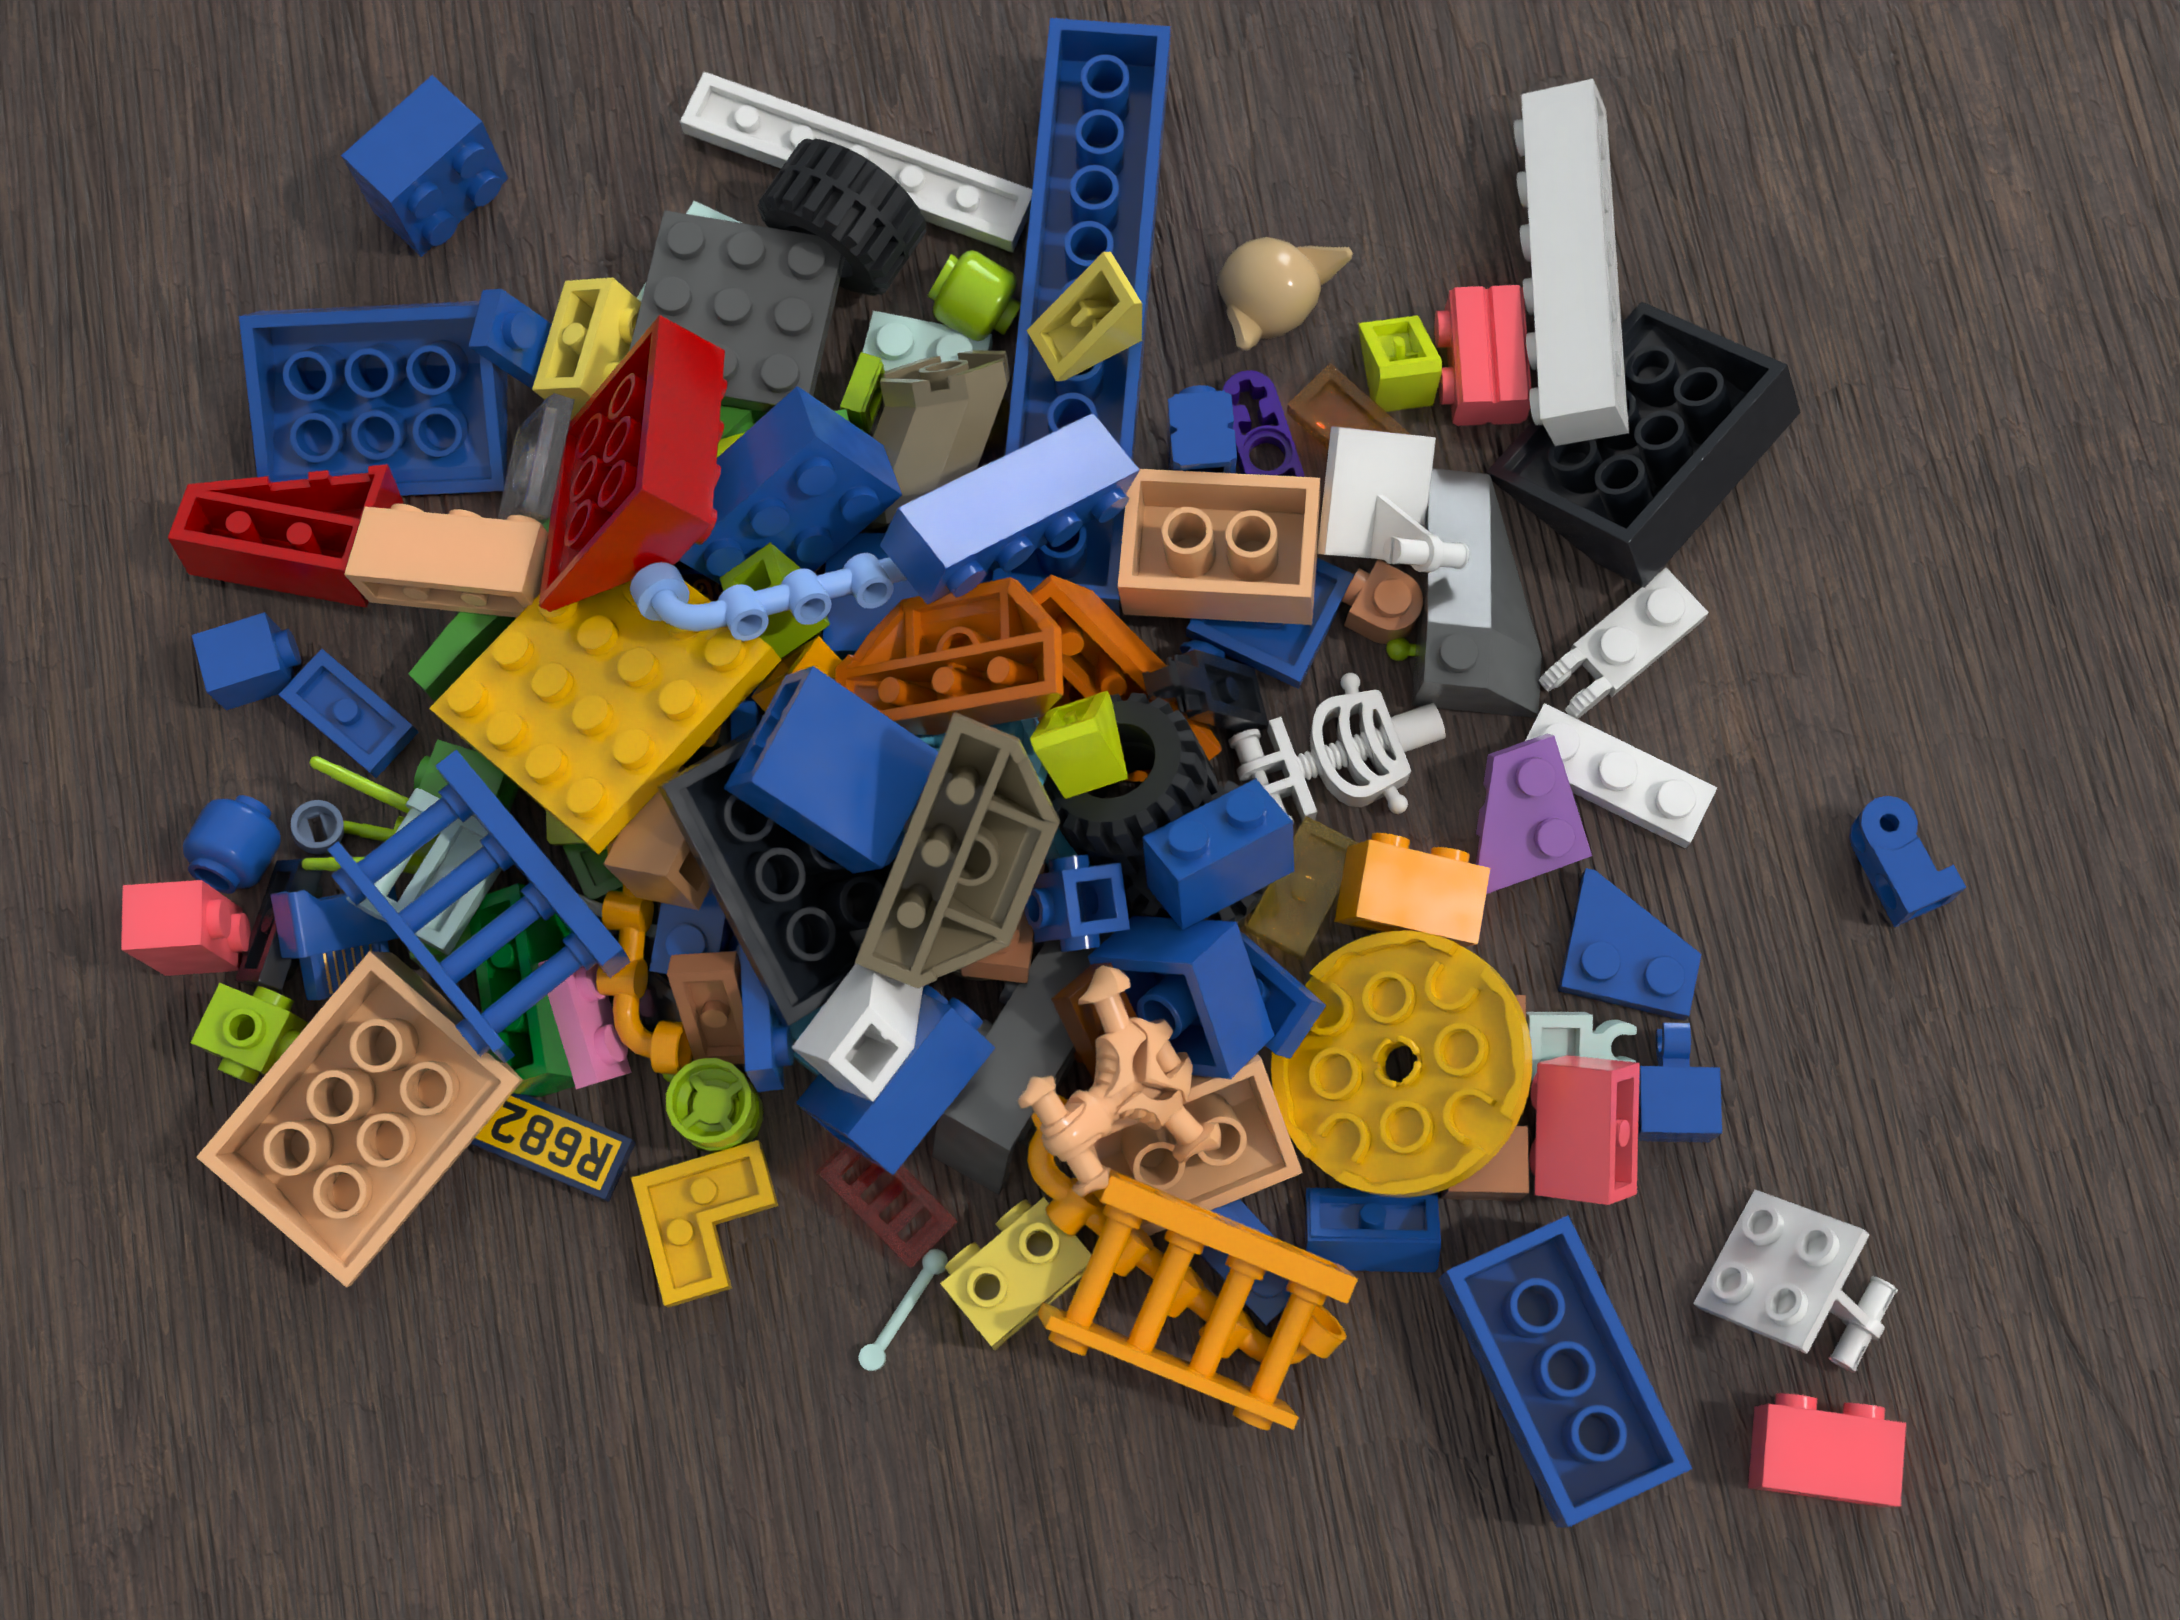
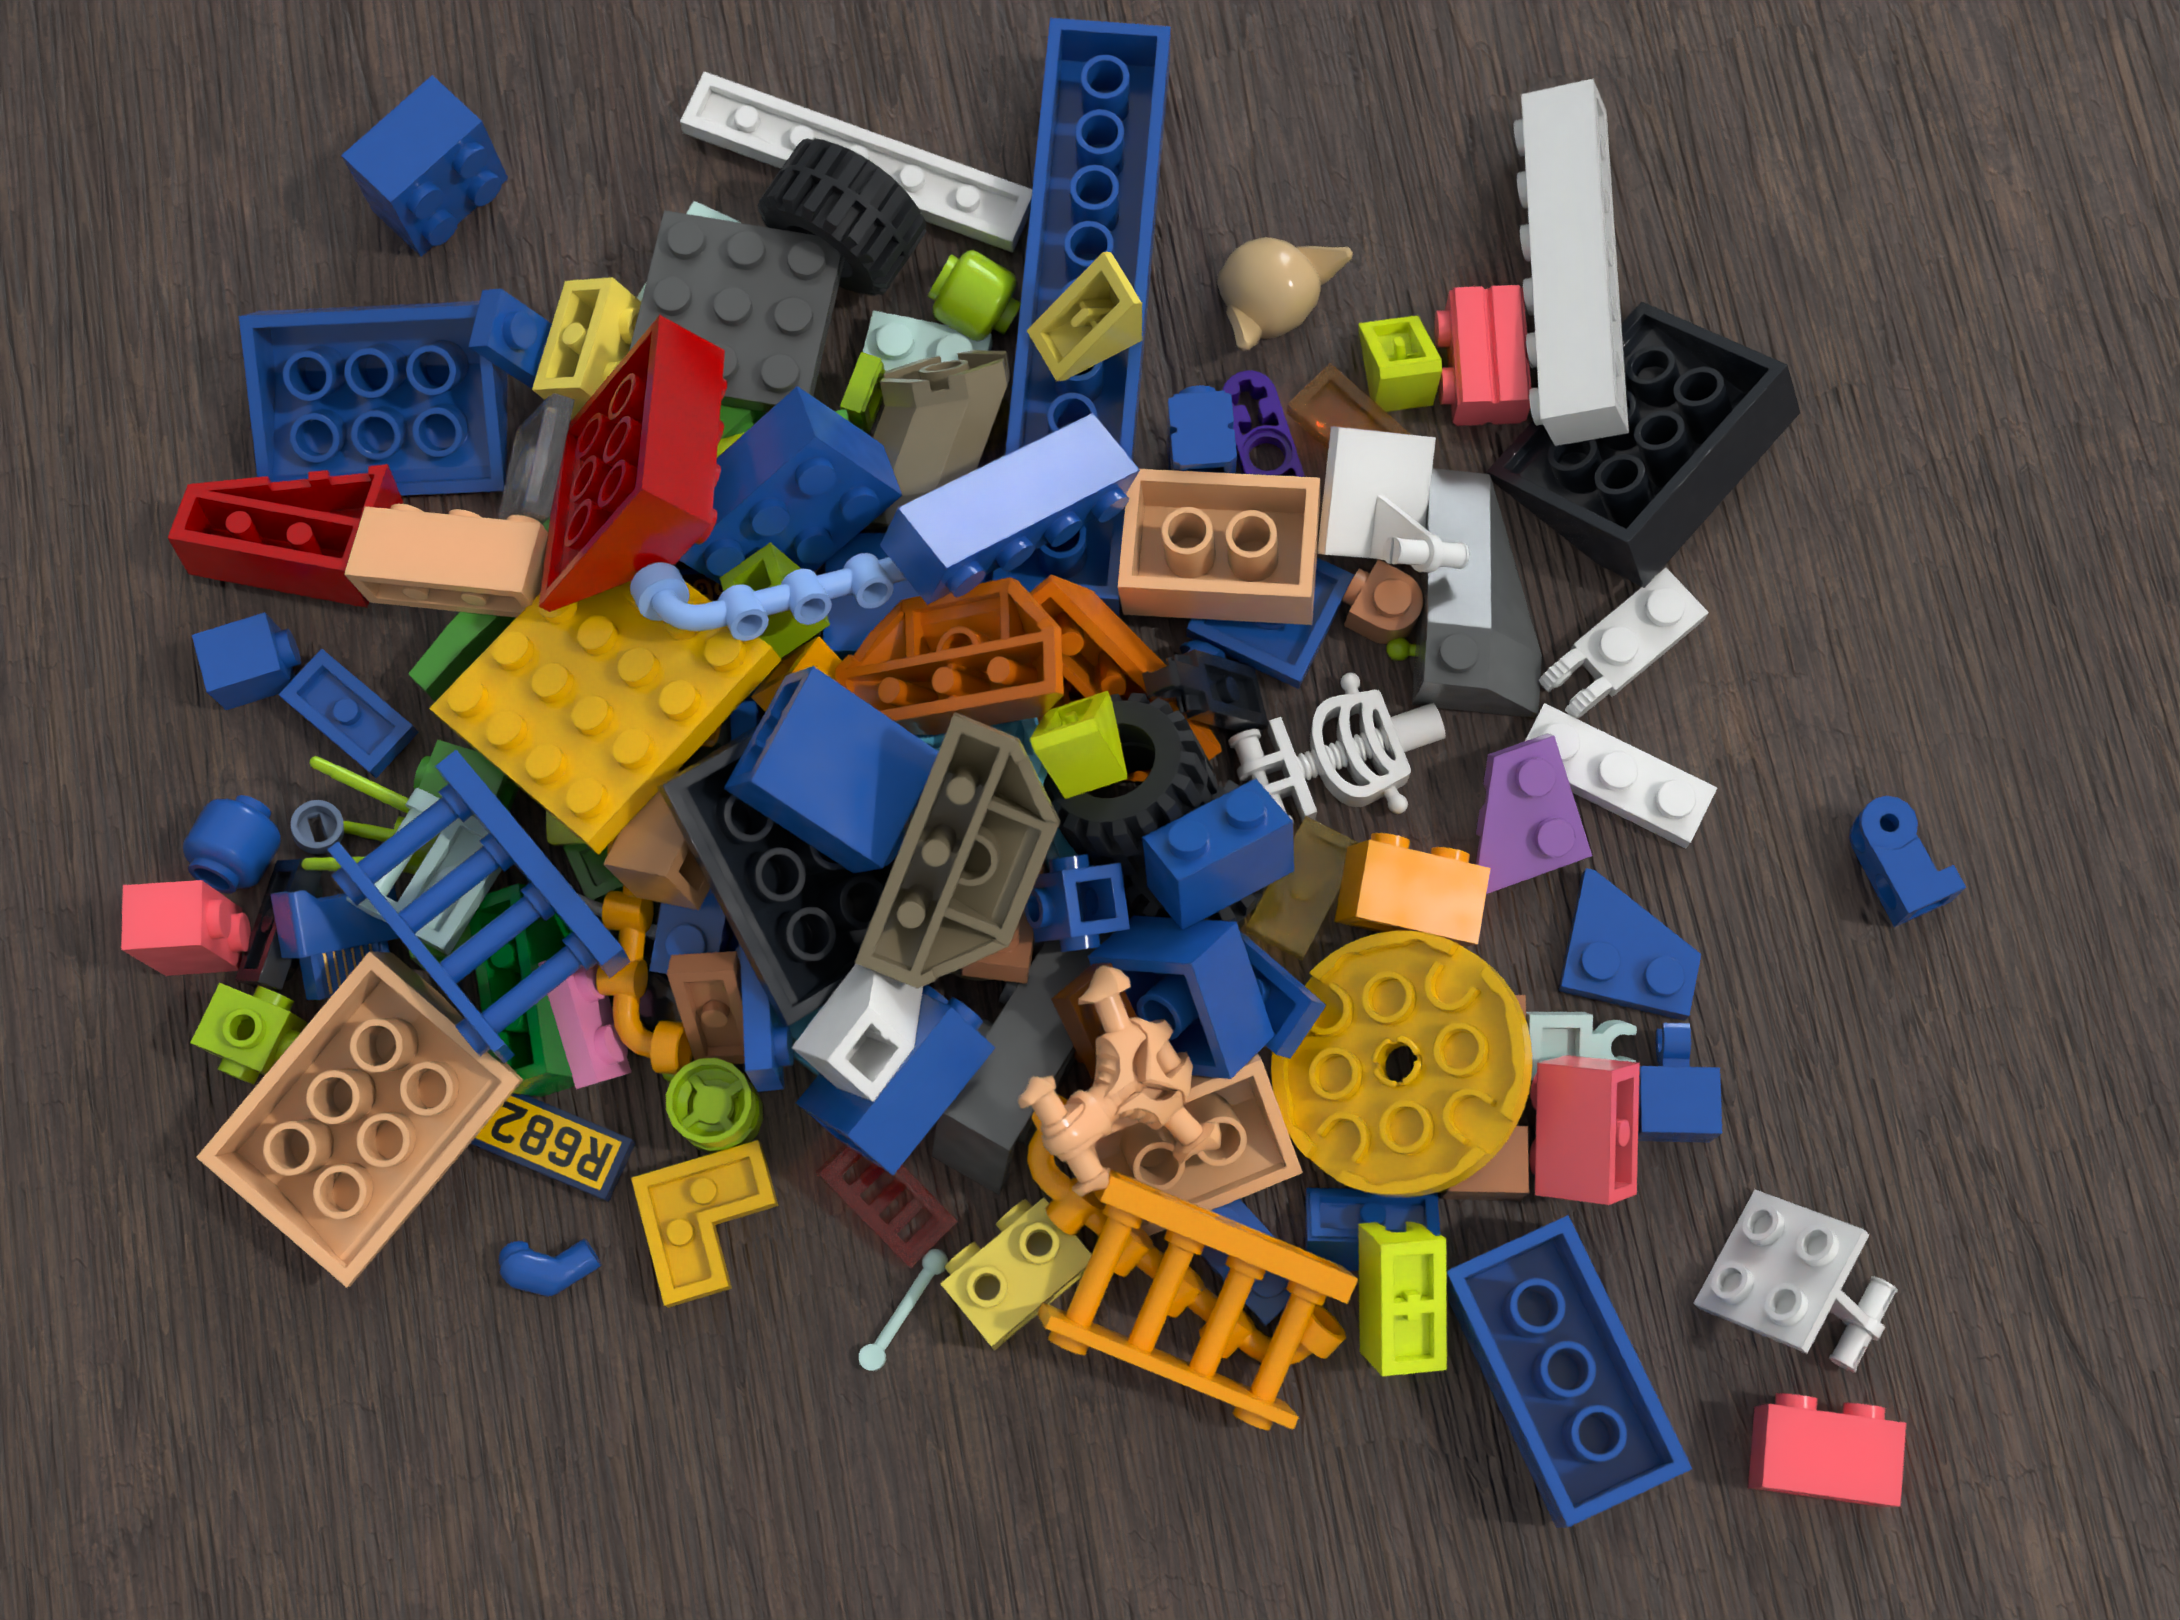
(543, 1273): none -> blue arm
(1402, 1299): none -> neon yellow hinge

